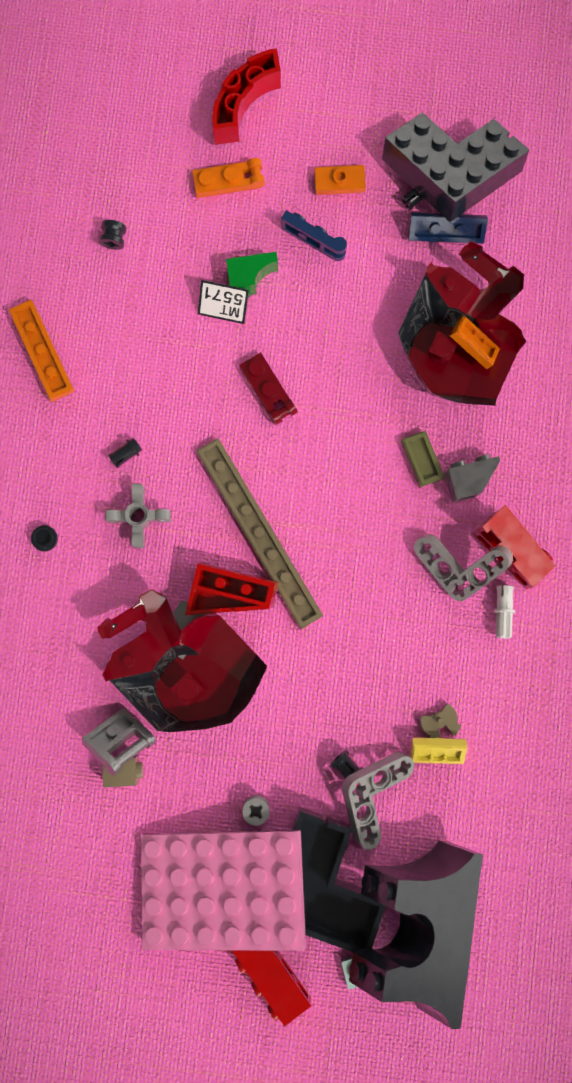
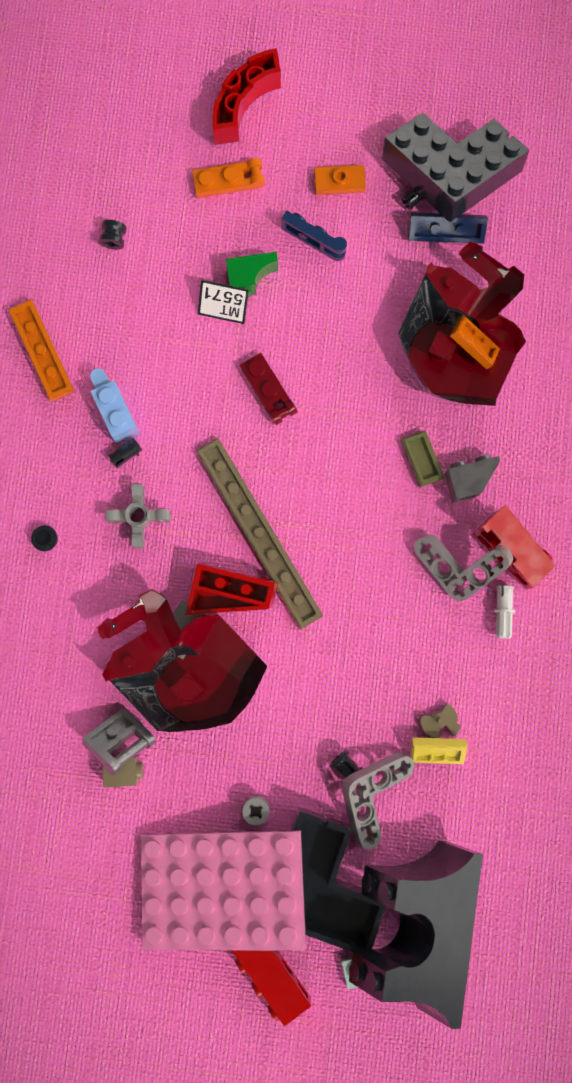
(113, 407): none -> light blue brick

